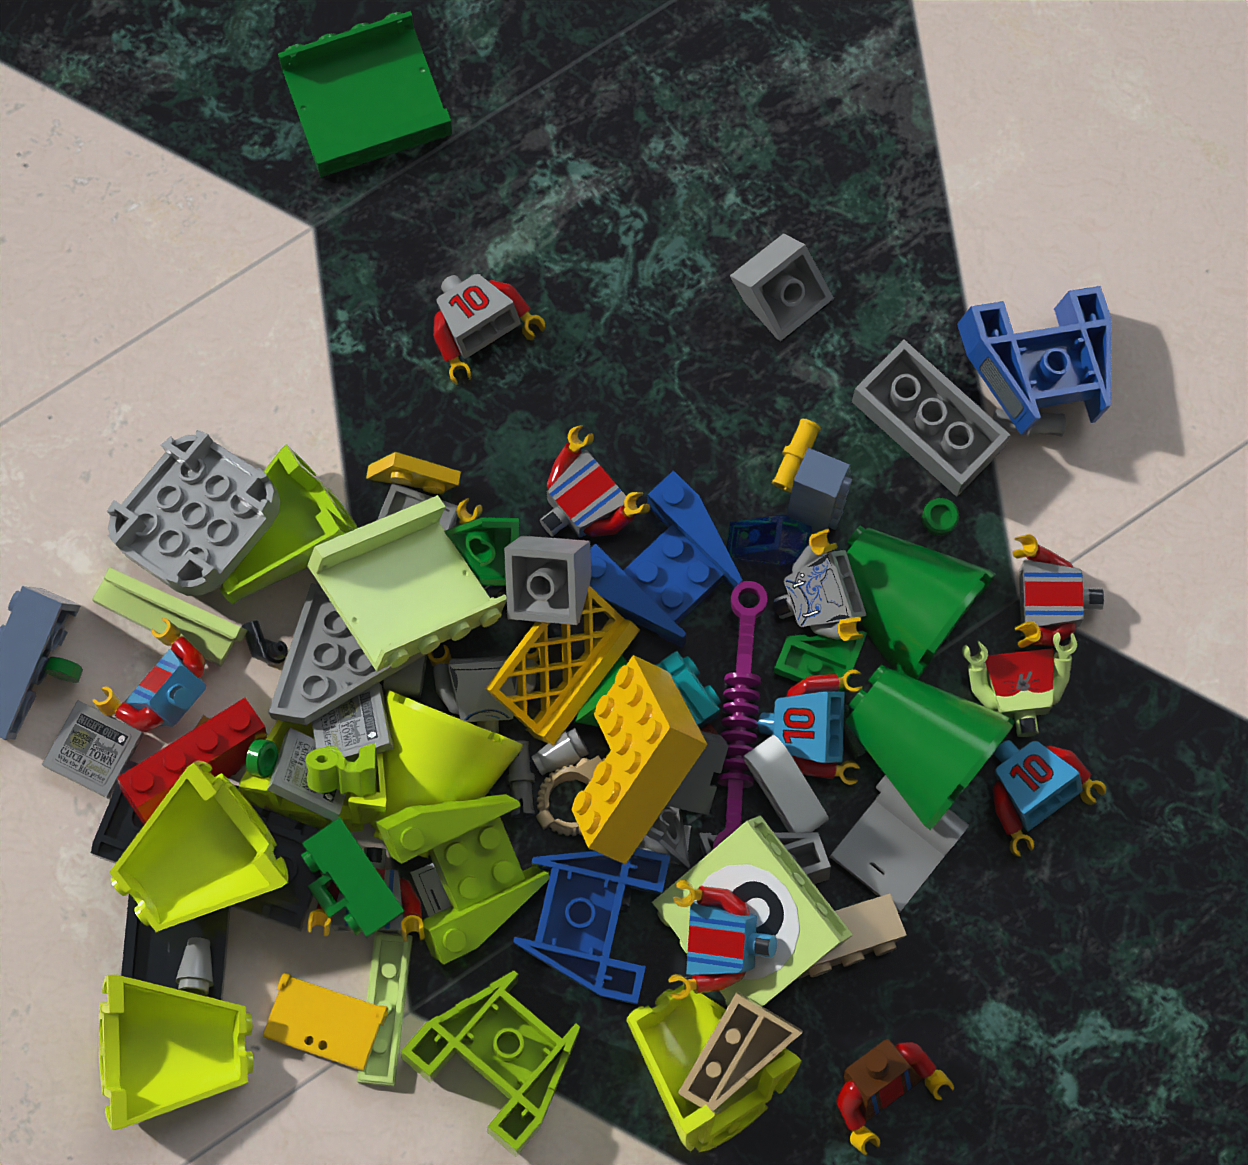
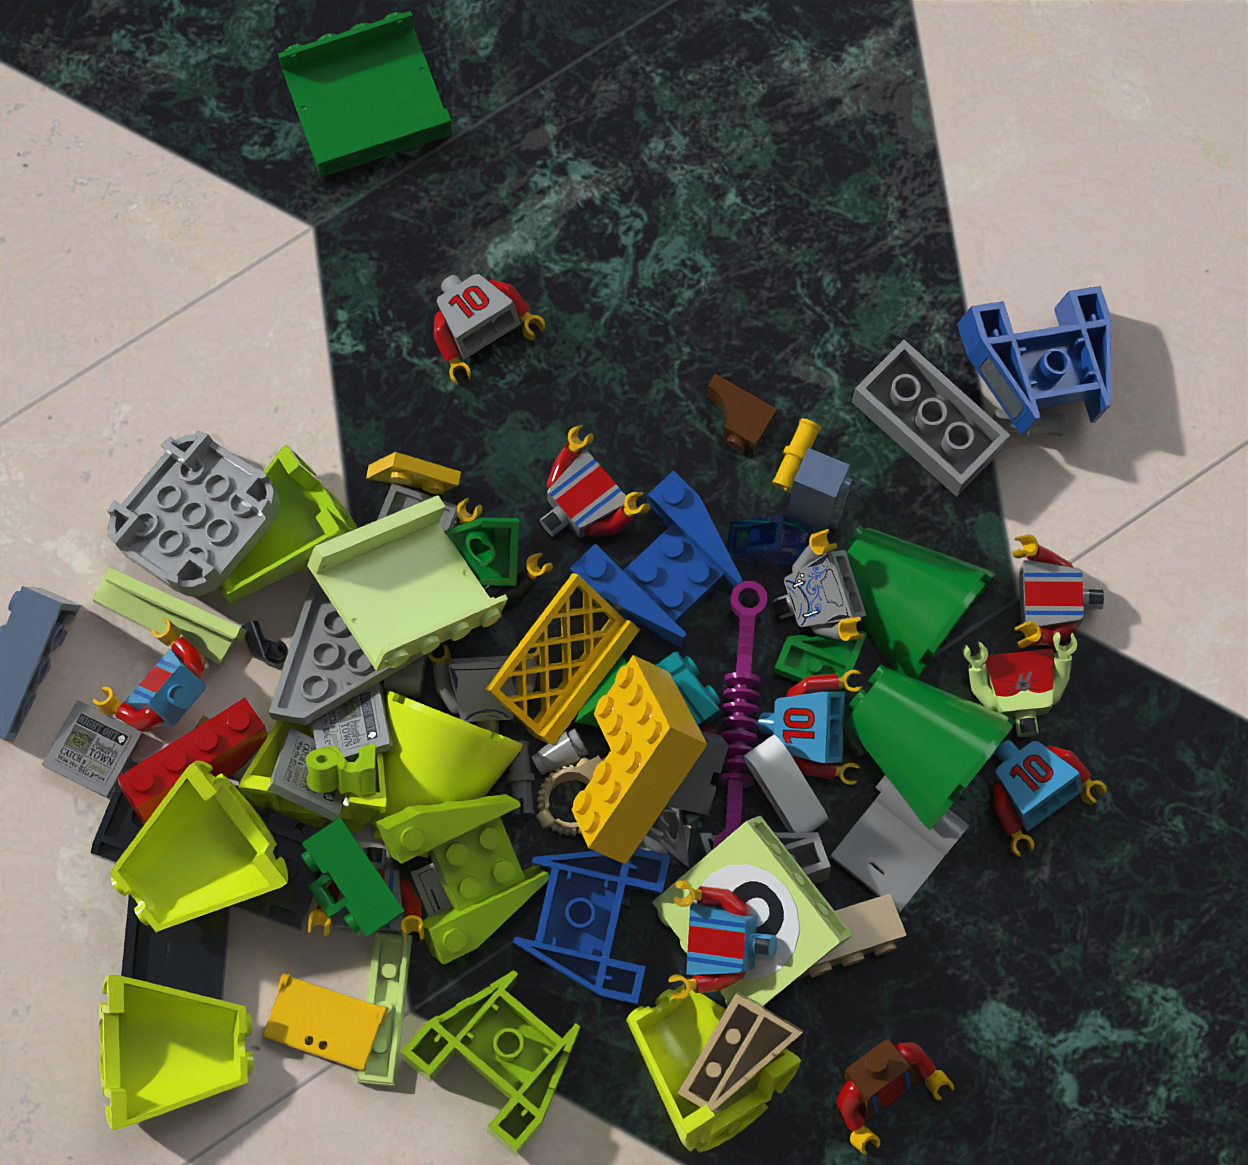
(63, 669): green tile -> none
(196, 967): light grey cone -> none
(261, 757): green tile -> none
(547, 579): light grey slope -> none
(745, 415): none -> reddish brown arch
(782, 285): light grey slope -> none
(940, 516): green tile -> none

